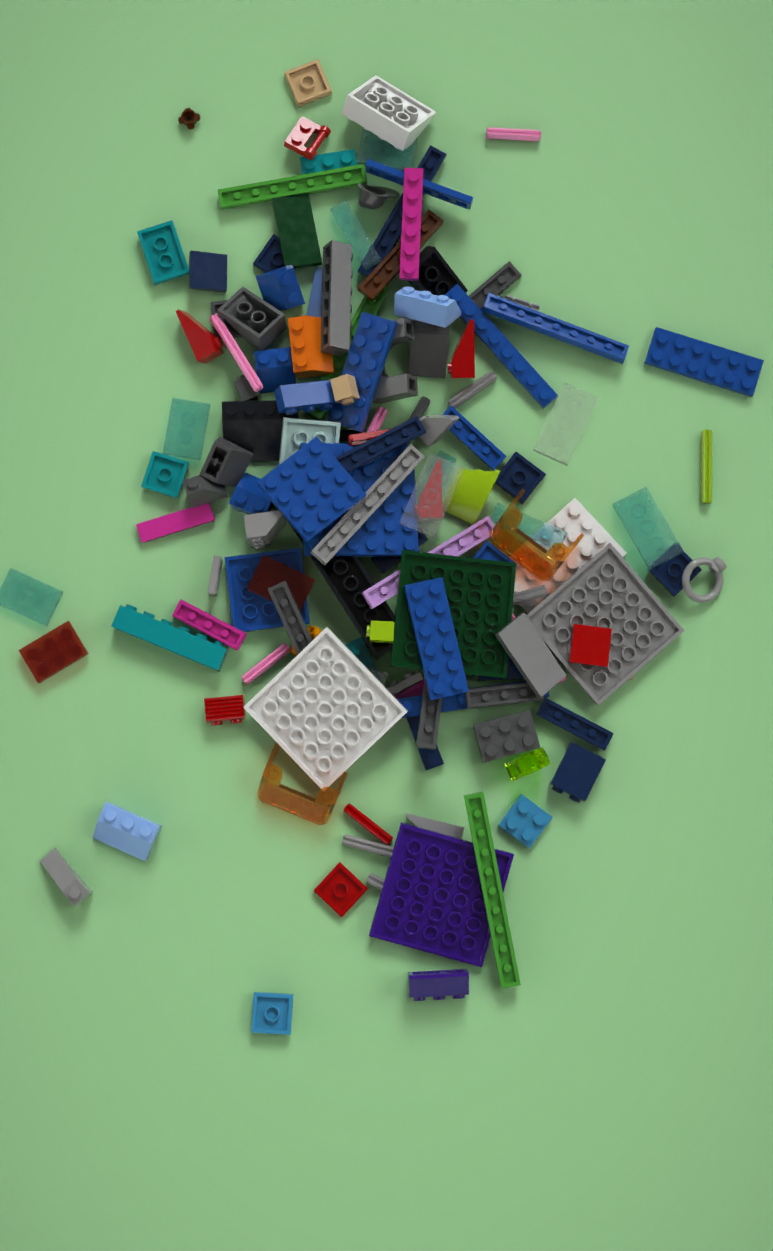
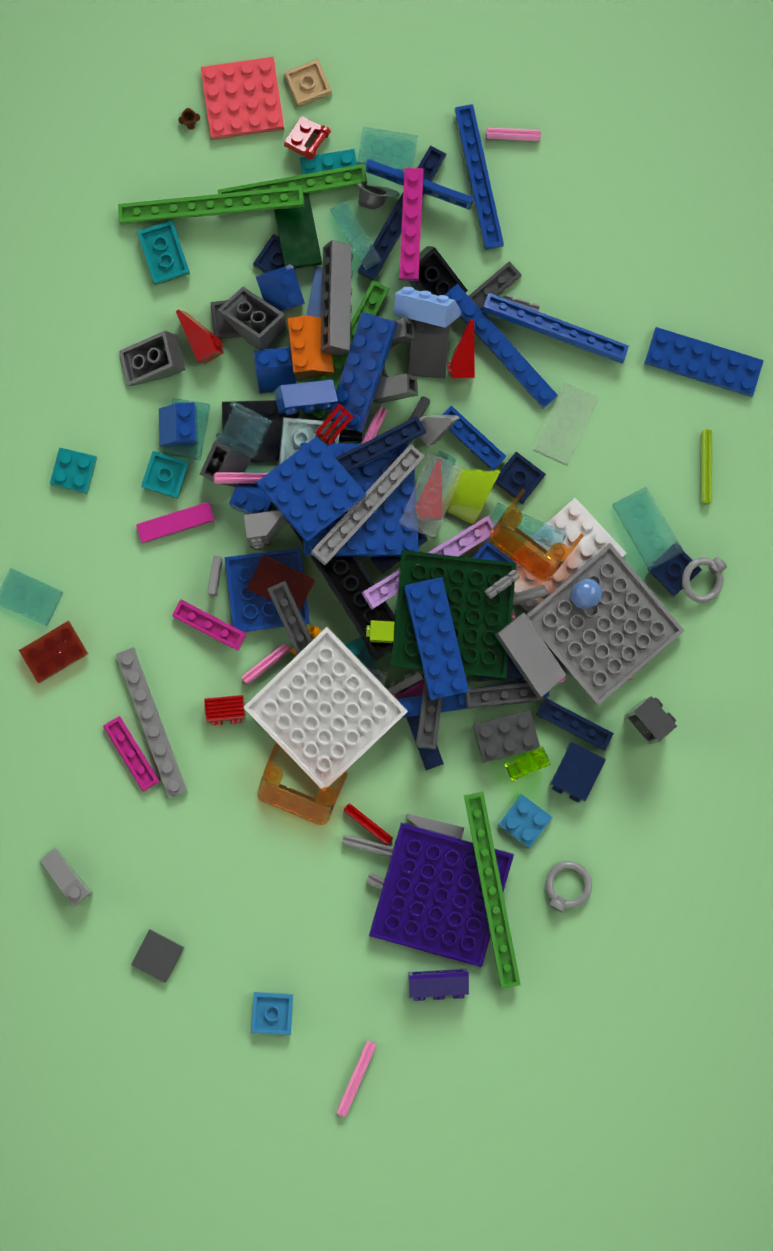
(73, 470): none -> teal plate
(126, 831): light blue slope -> none
(131, 753): none -> dark pink tile
(151, 722): none -> light grey plate
(152, 359): none -> dark grey slope
(157, 956): none -> dark grey tile
(170, 638): teal brick -> none
(178, 425): none -> blue slope
(203, 491): dark grey slope -> none
(207, 271): dark blue tile -> none
(211, 205): none -> bright green plate
(236, 352): bright pink axle -> none
(237, 478): none -> bright pink axle
(242, 98): none -> coral plate
(244, 430): none -> clear light blue piece
(245, 390): dark grey brick -> none
(339, 429): none -> red tile
(340, 889): red tile -> none
(345, 389): tan brick -> none
(356, 1078): none -> bright pink axle
(358, 439): red axle -> none
(387, 112): white slope -> none
(390, 266): reddish brown plate -> none
(472, 390): light grey axle -> none
(479, 177): none -> blue plate
(501, 584): none -> light grey axle
(557, 901): none -> light grey piece
(586, 593): none -> medium blue hair
(590, 645): red tile -> none
(651, 720): none -> dark grey brick

